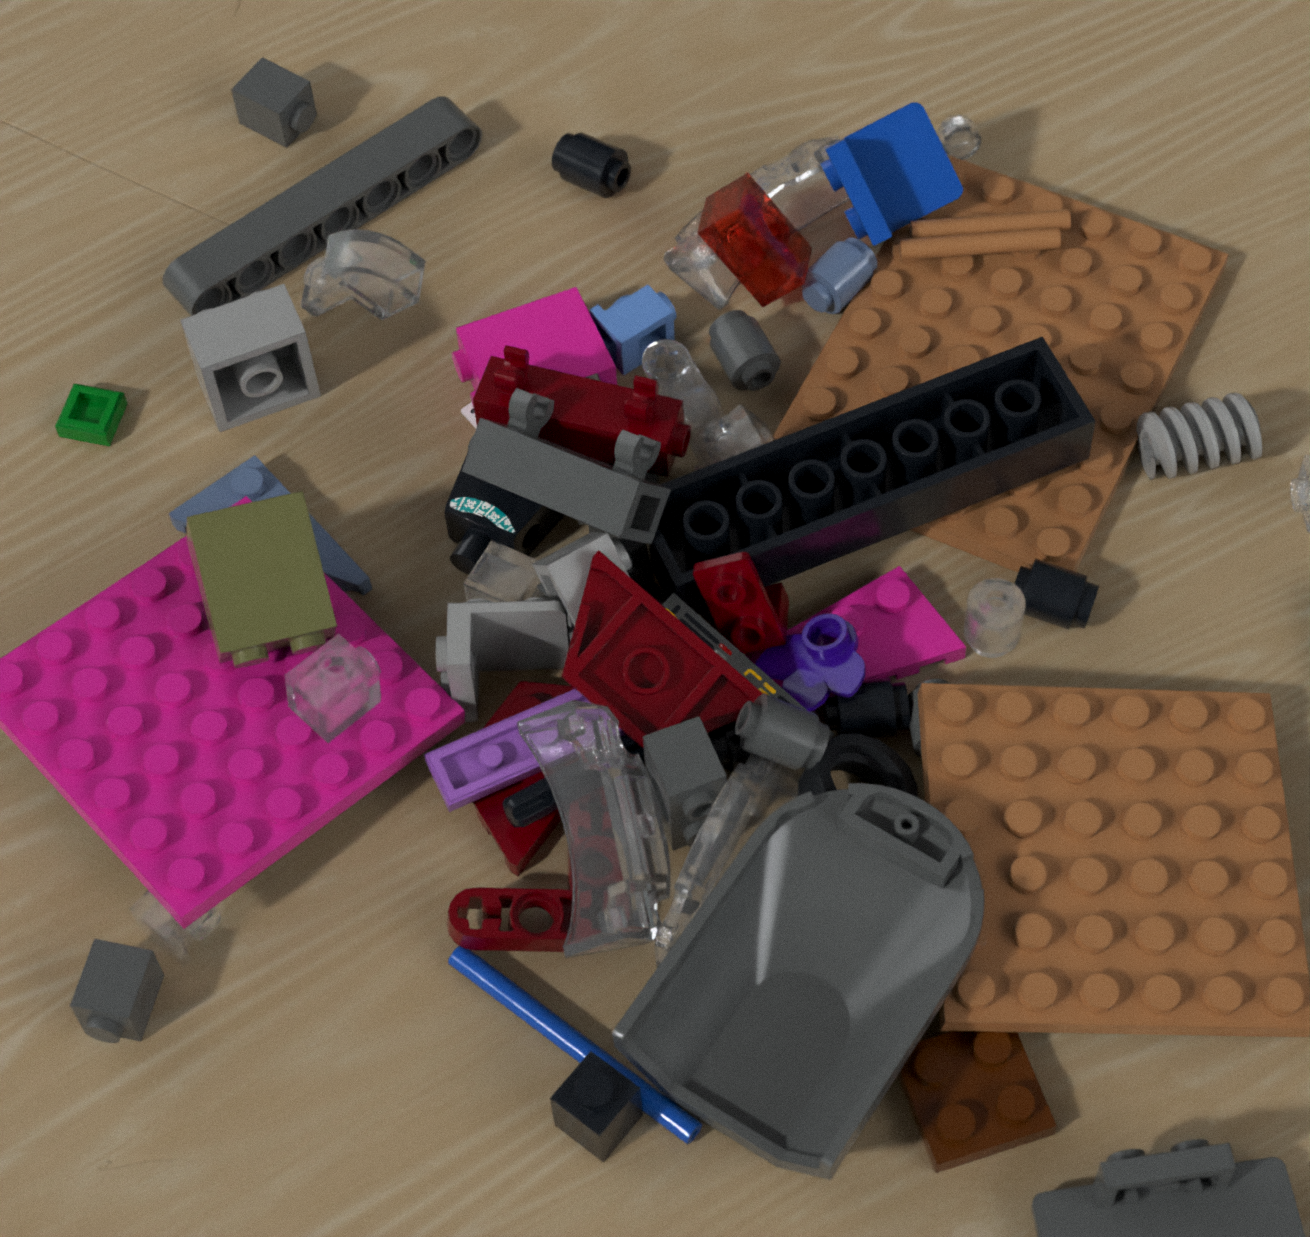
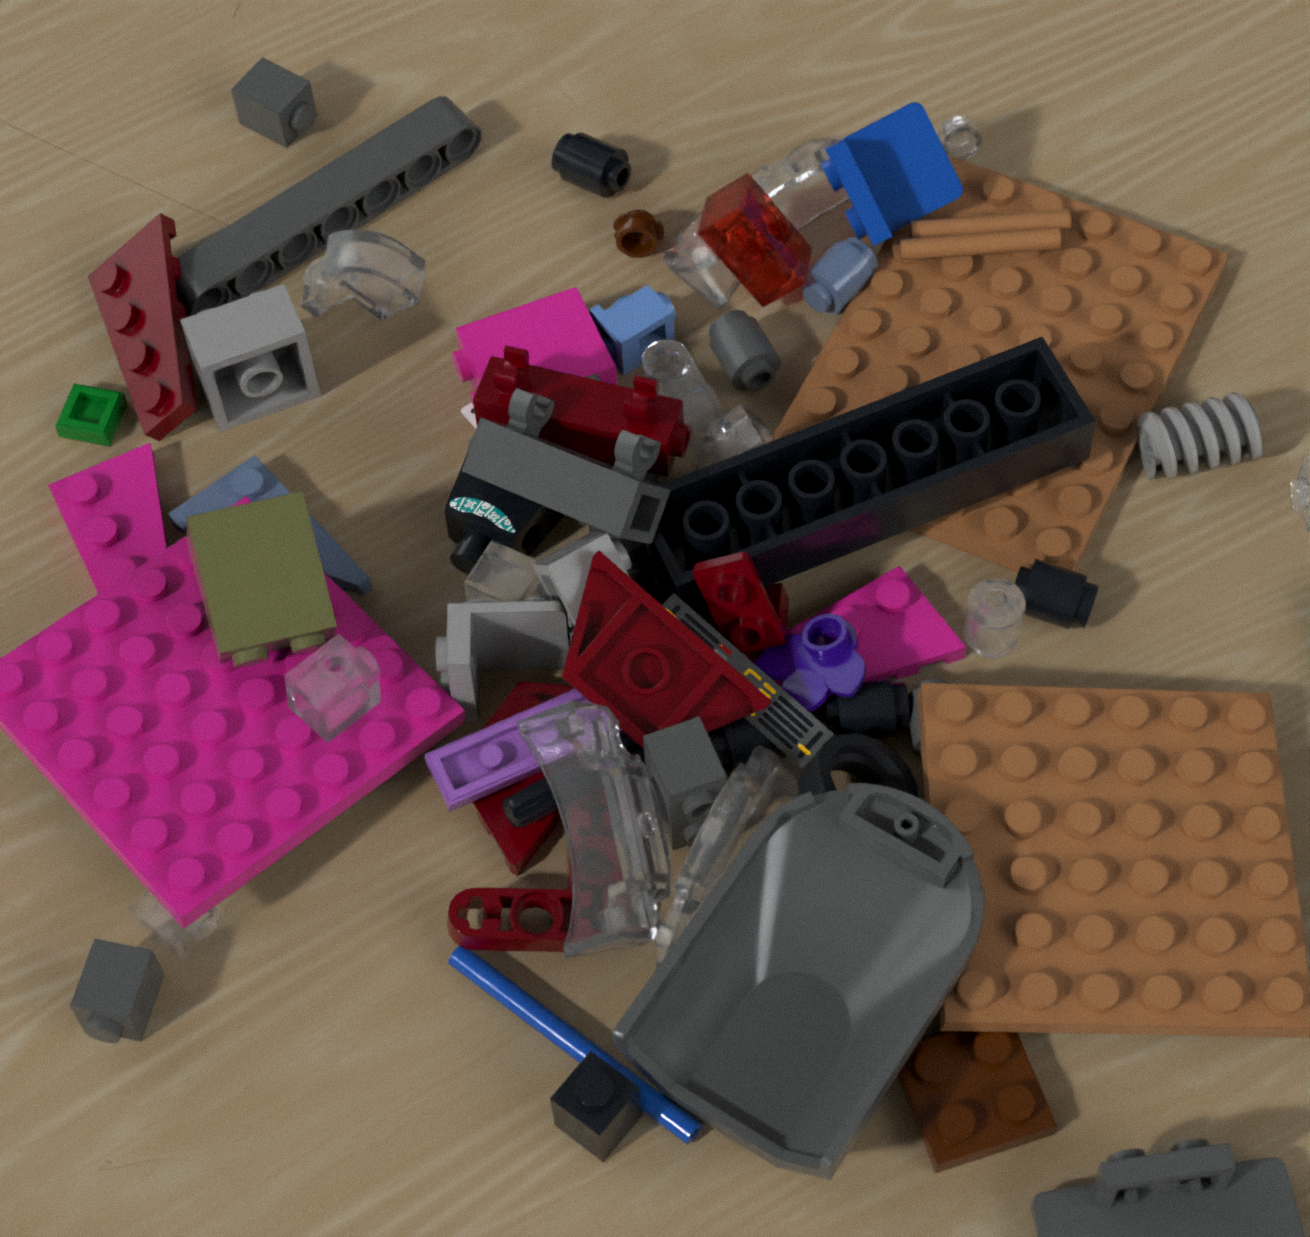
(114, 514): none -> dark pink wing
(145, 328): none -> dark red wing
(637, 233): none -> reddish brown plate
(781, 732): dark grey brick -> none

